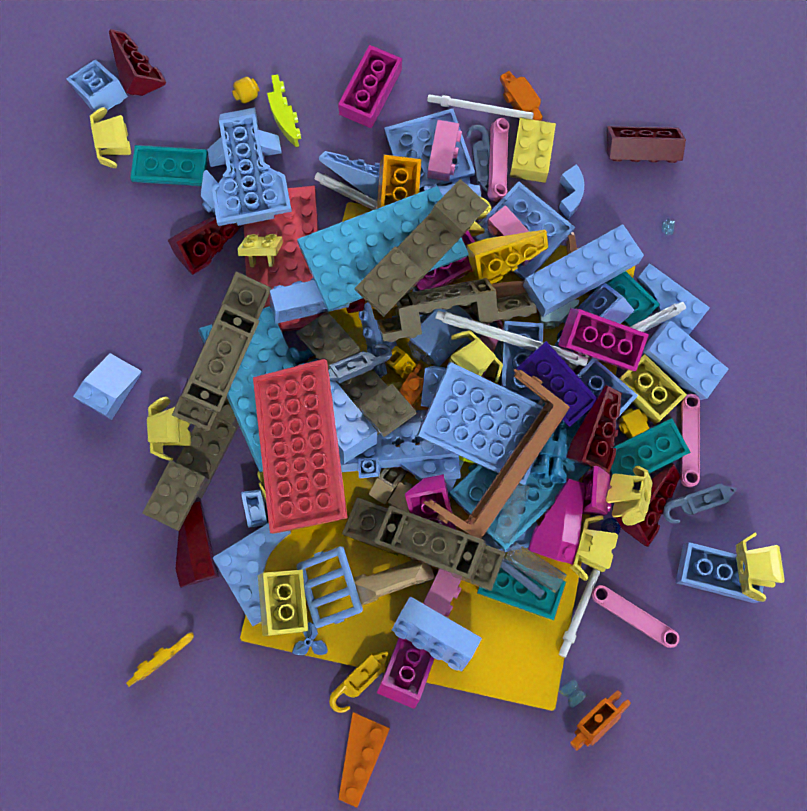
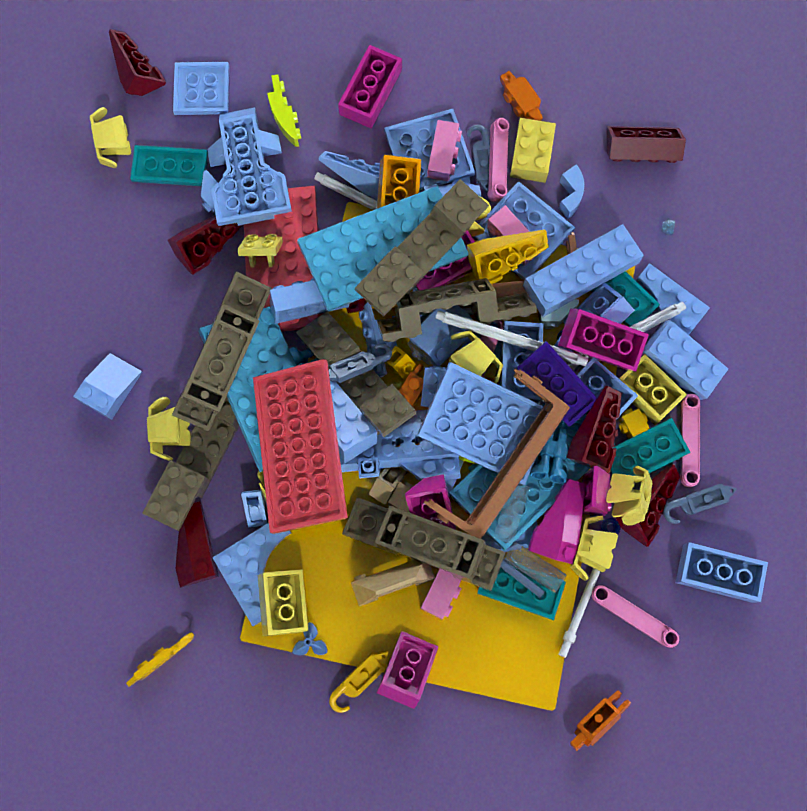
(97, 86): light blue slope -> none
(201, 88): none -> light blue plate
(245, 90): yellow head -> none
(349, 590): light blue bar -> none
(362, 752): orange wing -> none
(436, 634): light blue brick -> none
(447, 101): white bar -> none
(573, 693): clear light blue wheel -> none
(762, 568): light yellow piece -> none

